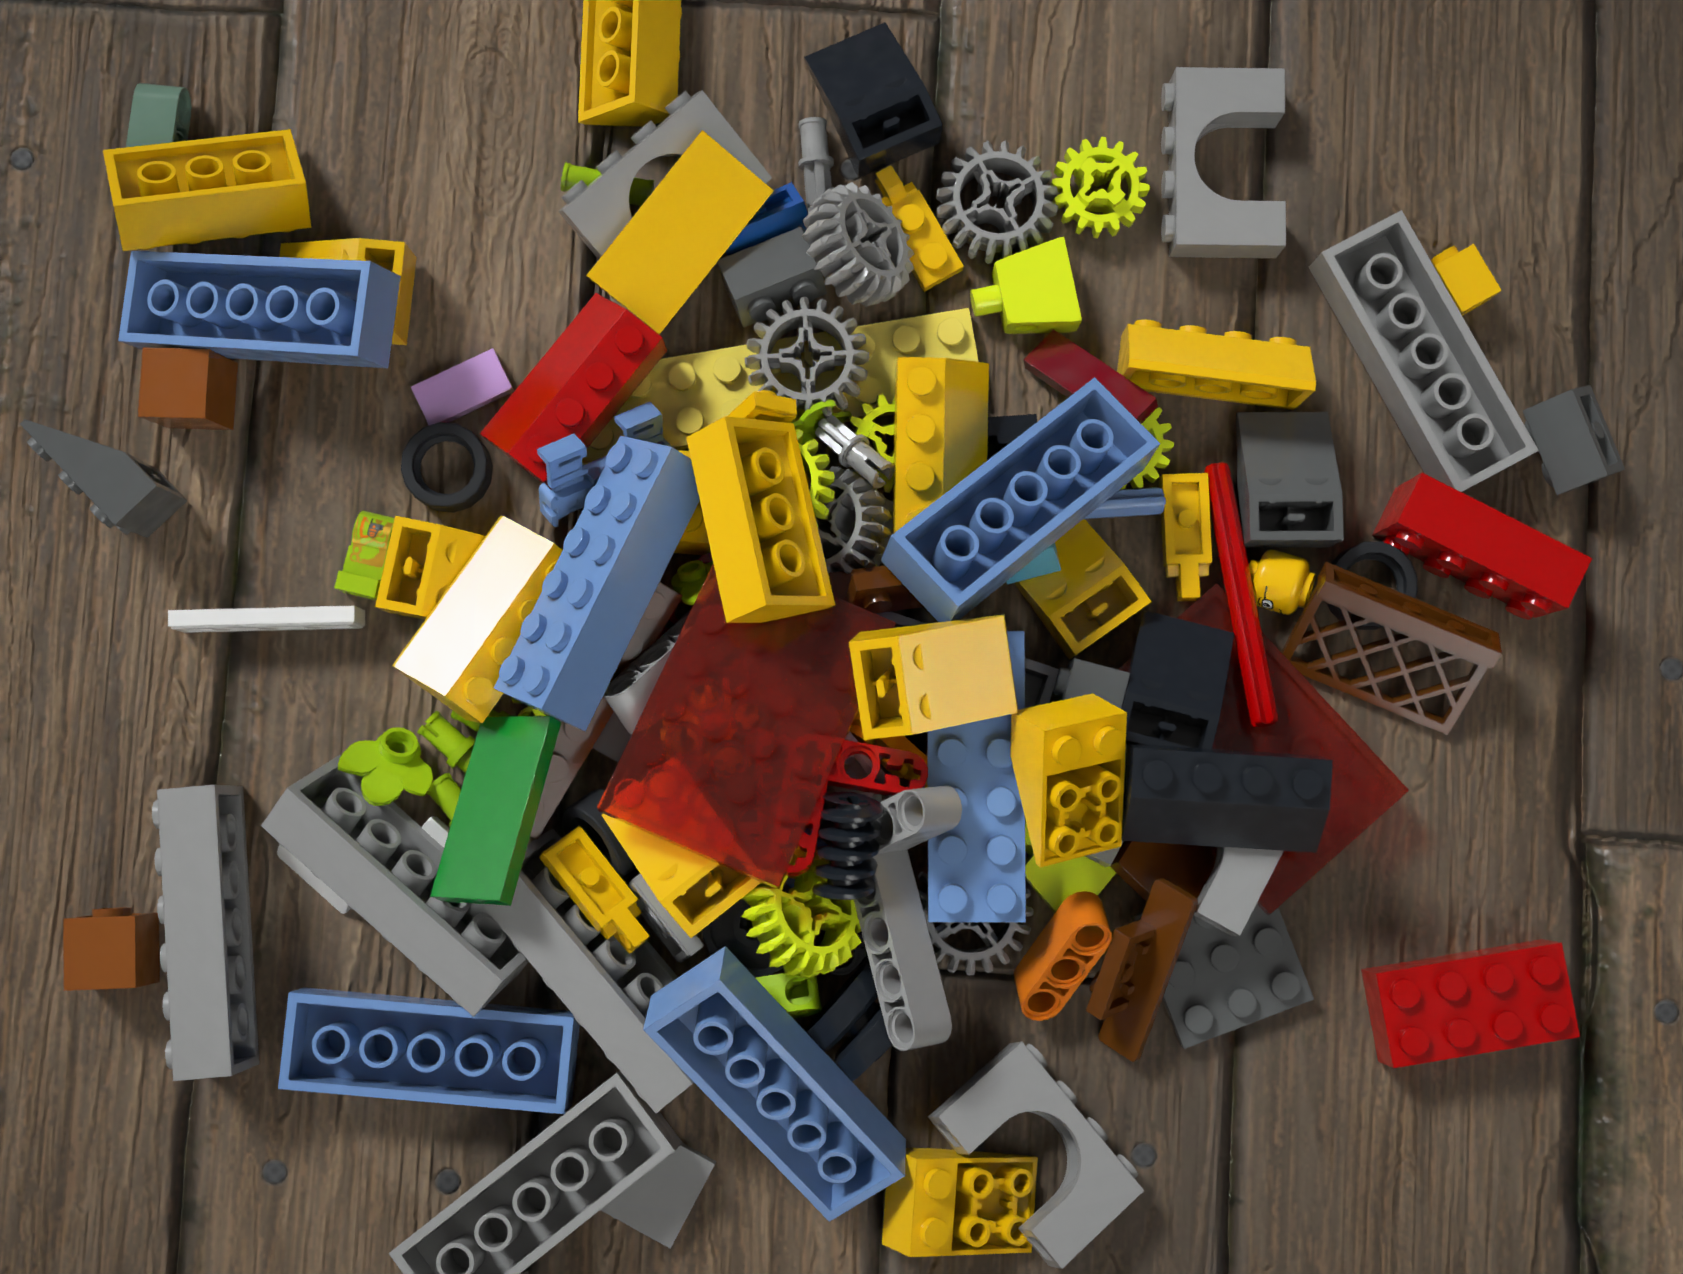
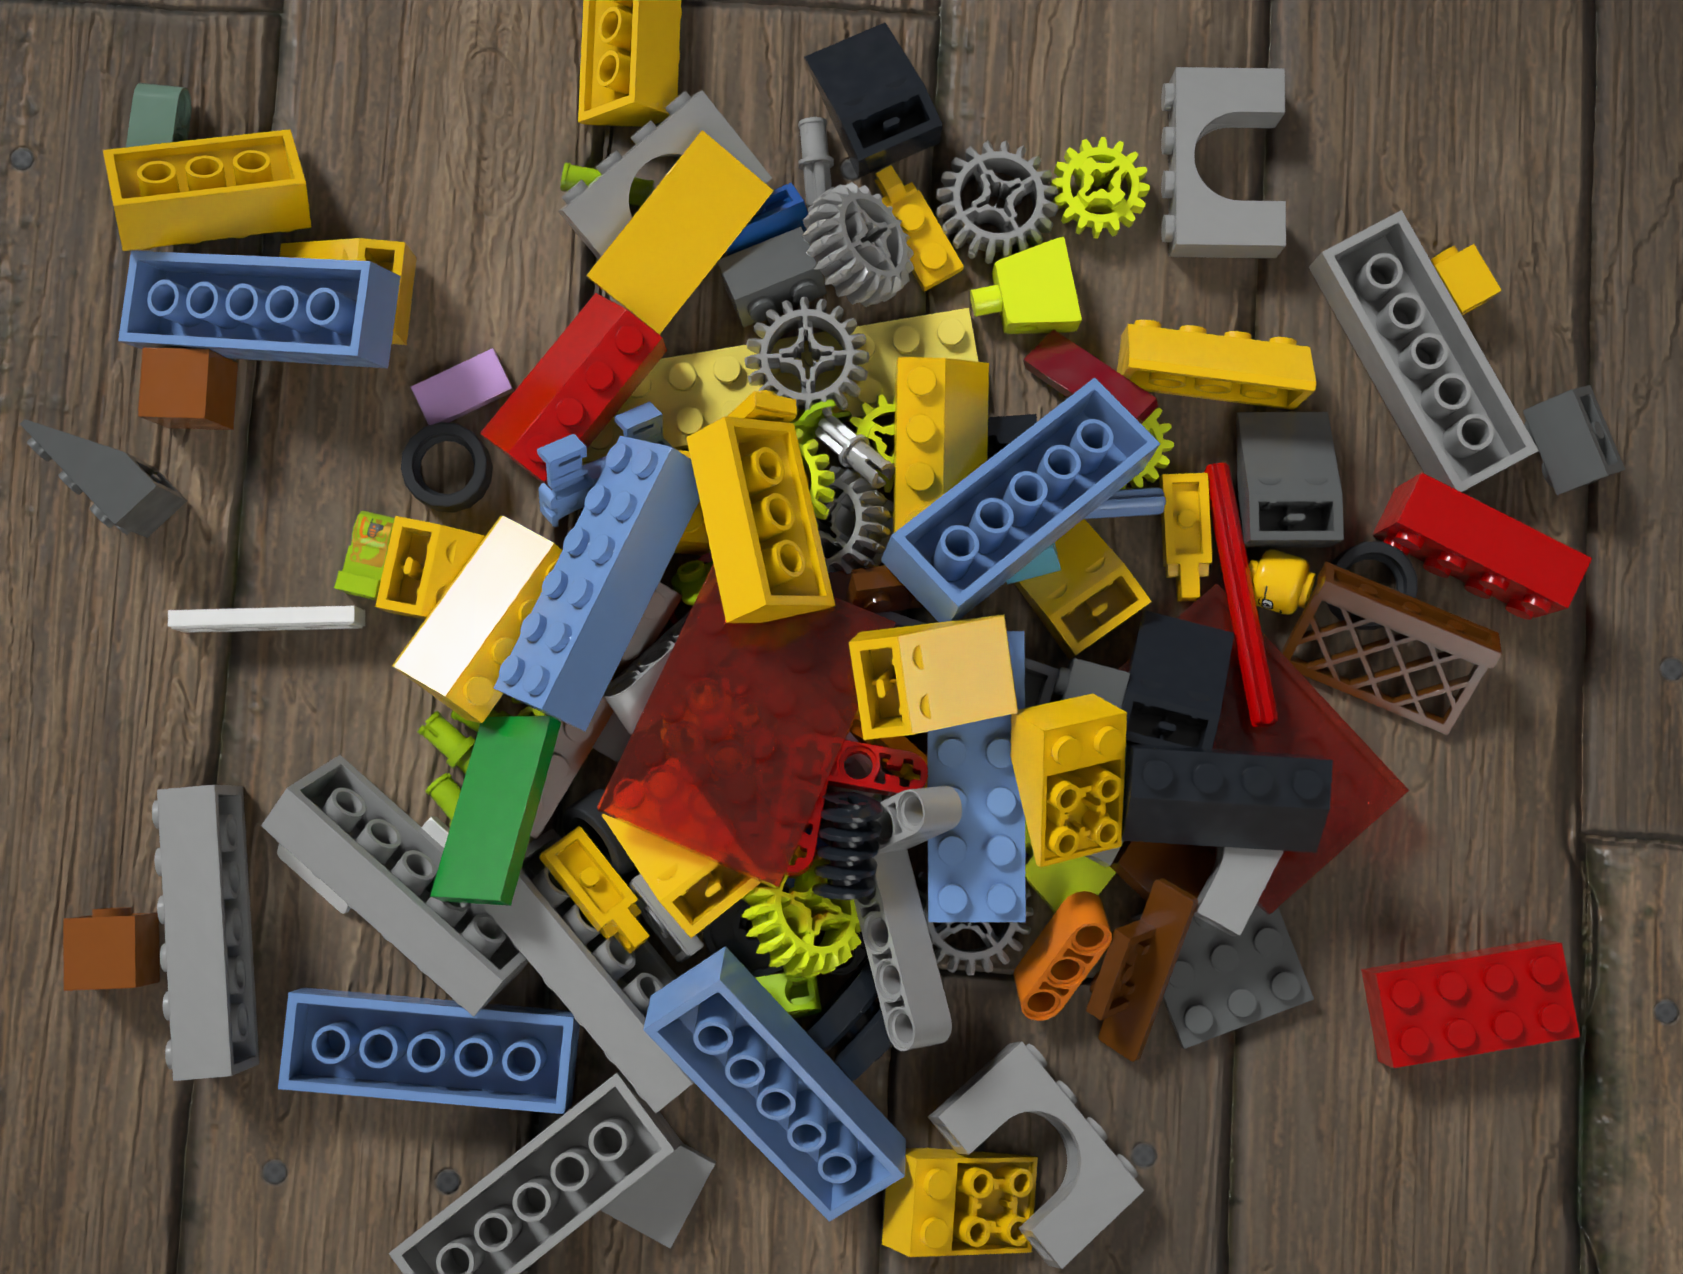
(386, 771): lime plate -> none

